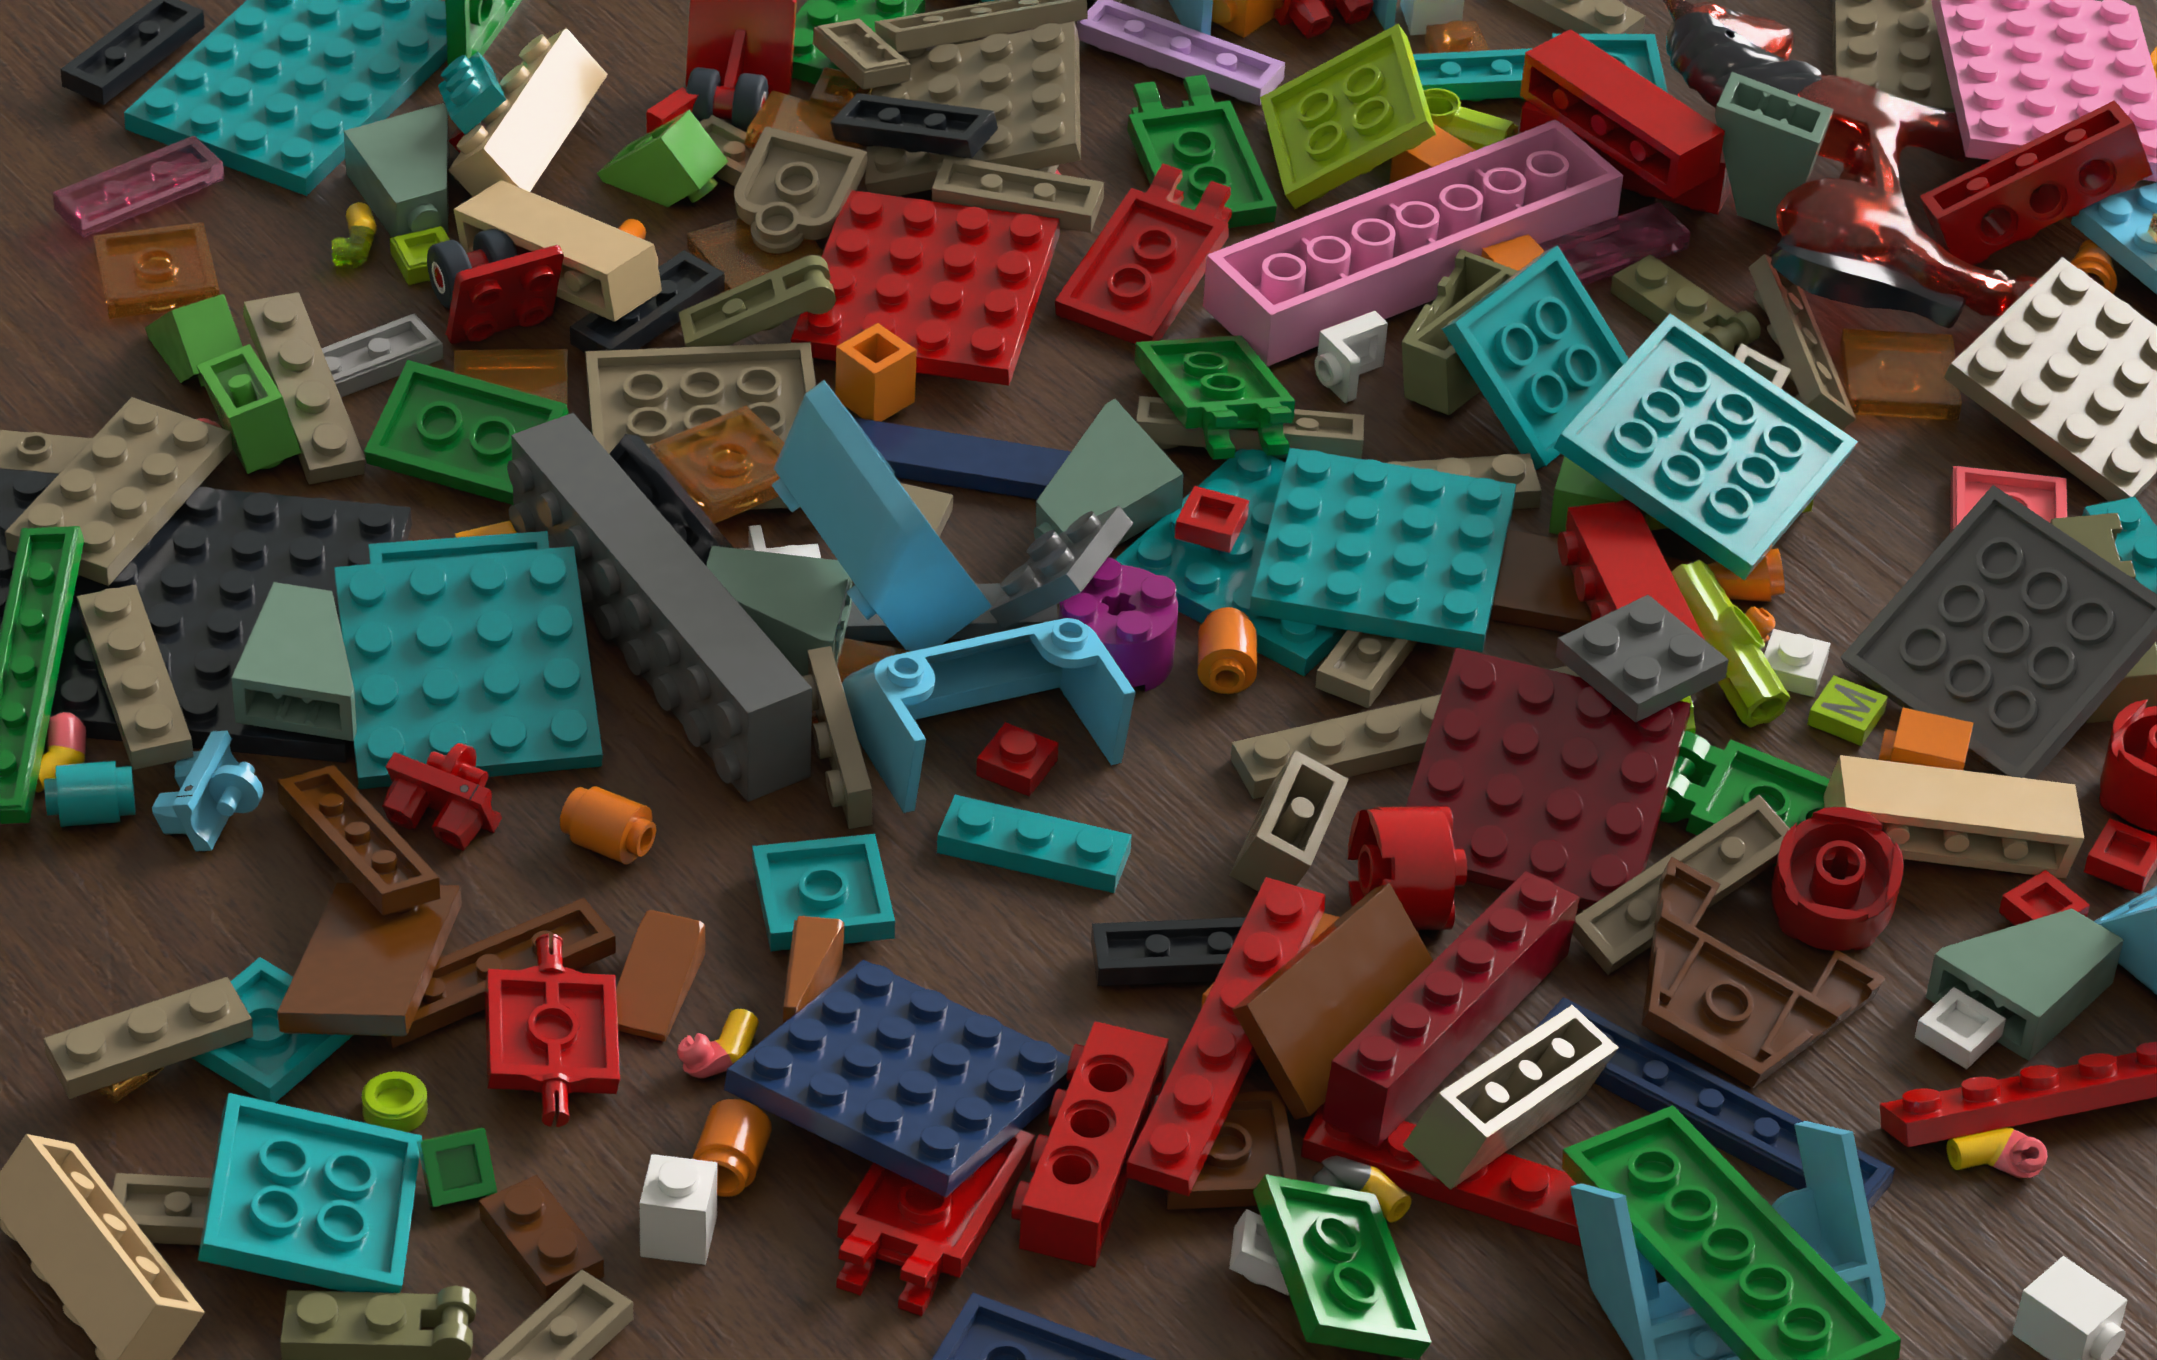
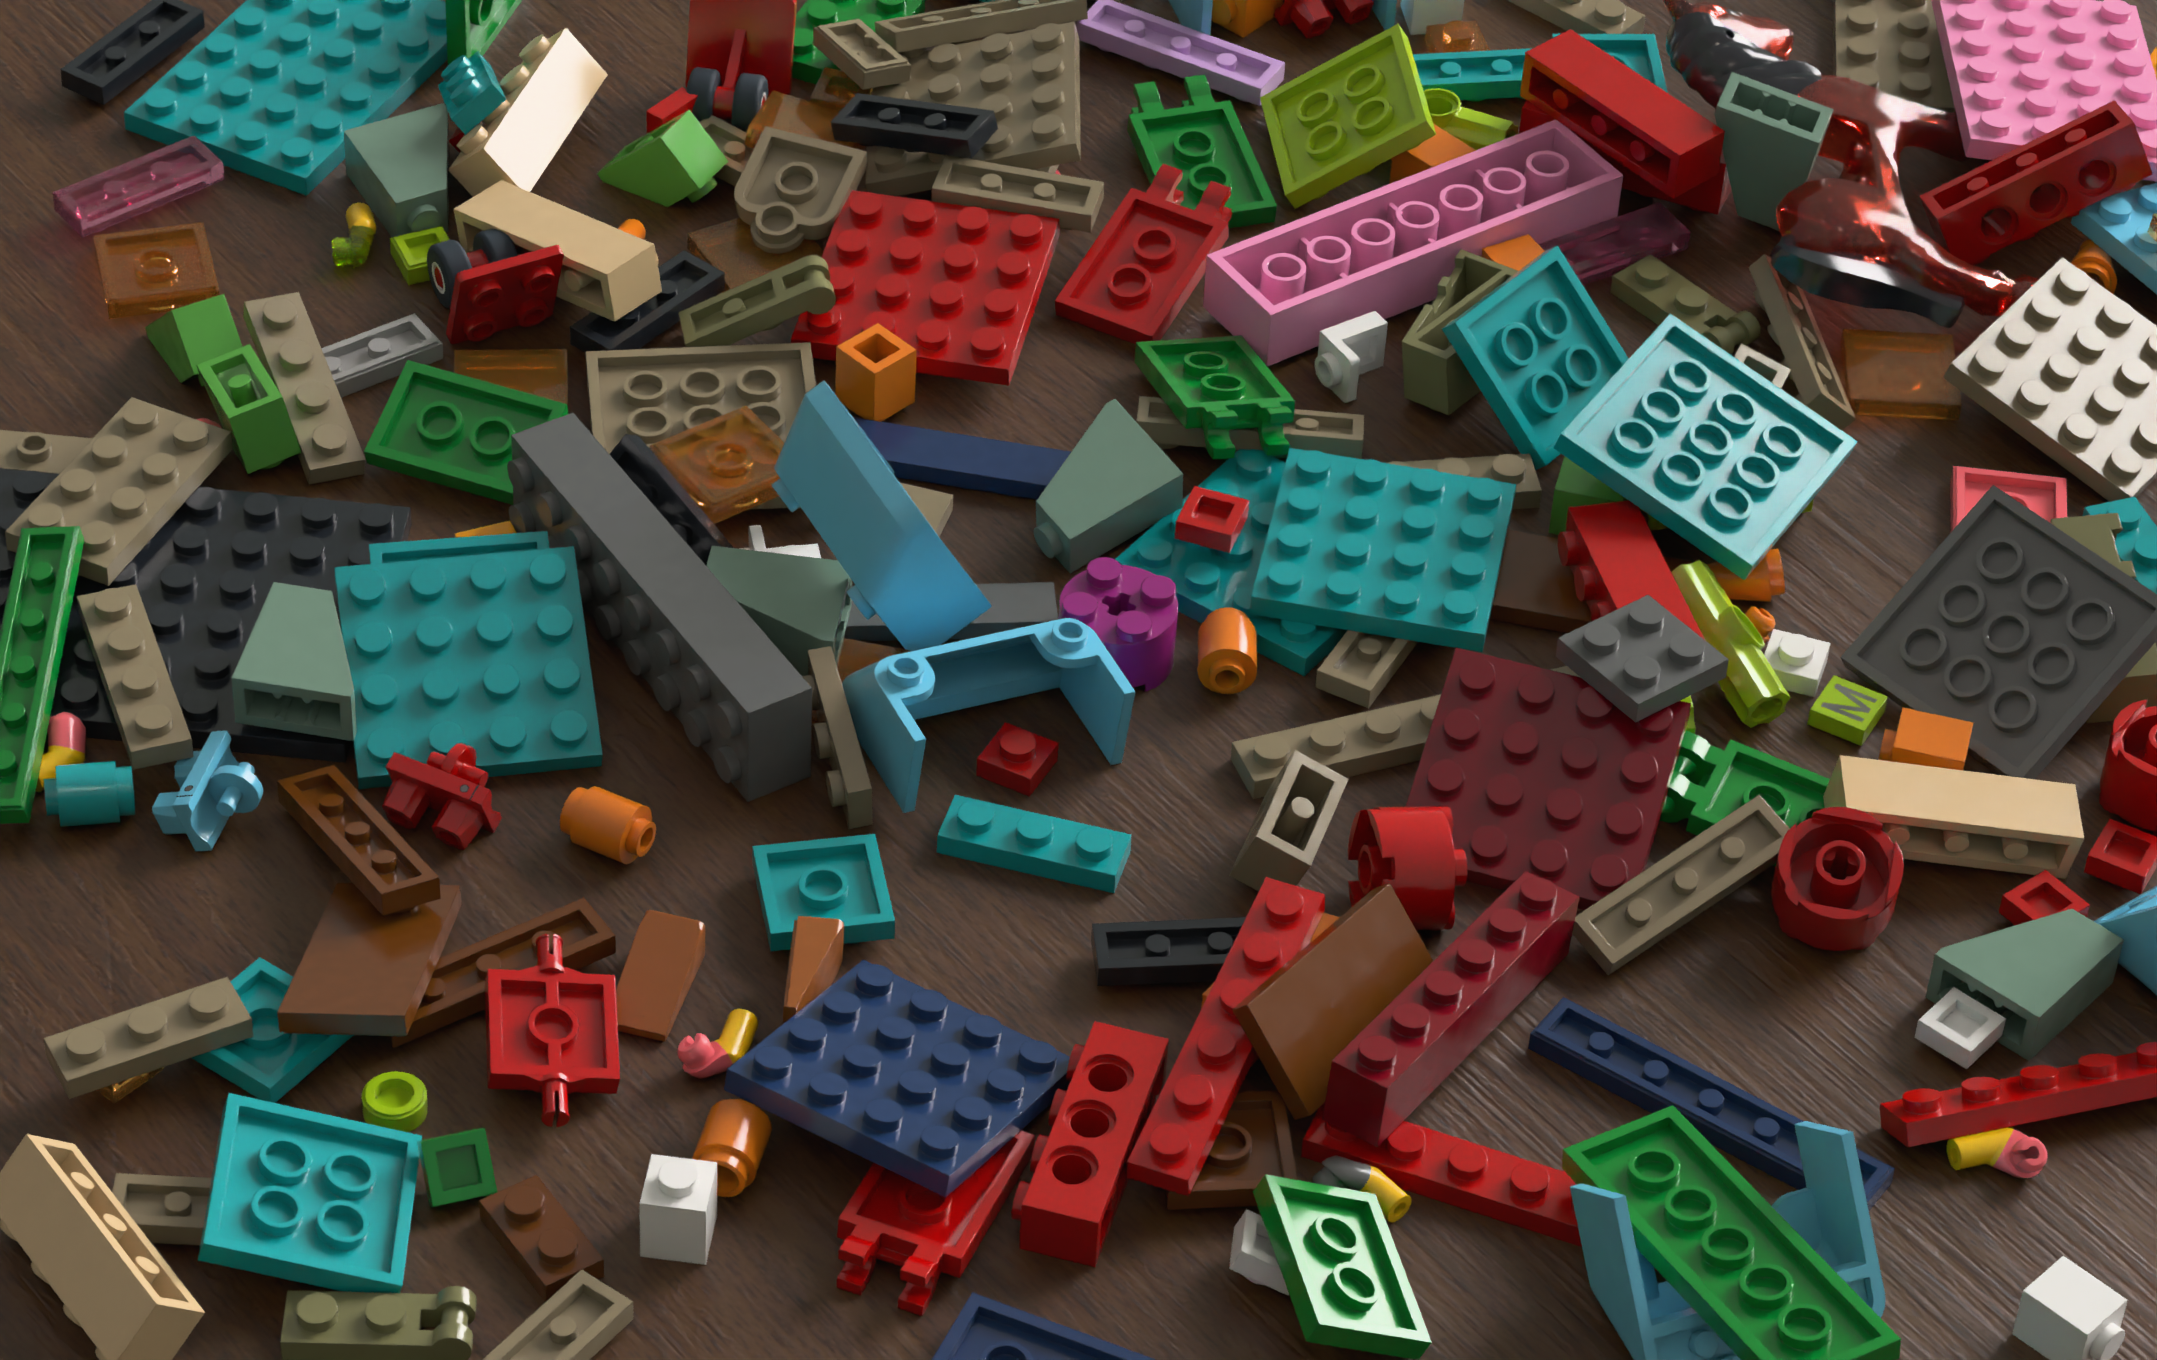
(1060, 565): dark grey plate -> none
(1510, 1097): dark tan brick -> none
(1729, 1004): reddish brown wing -> none

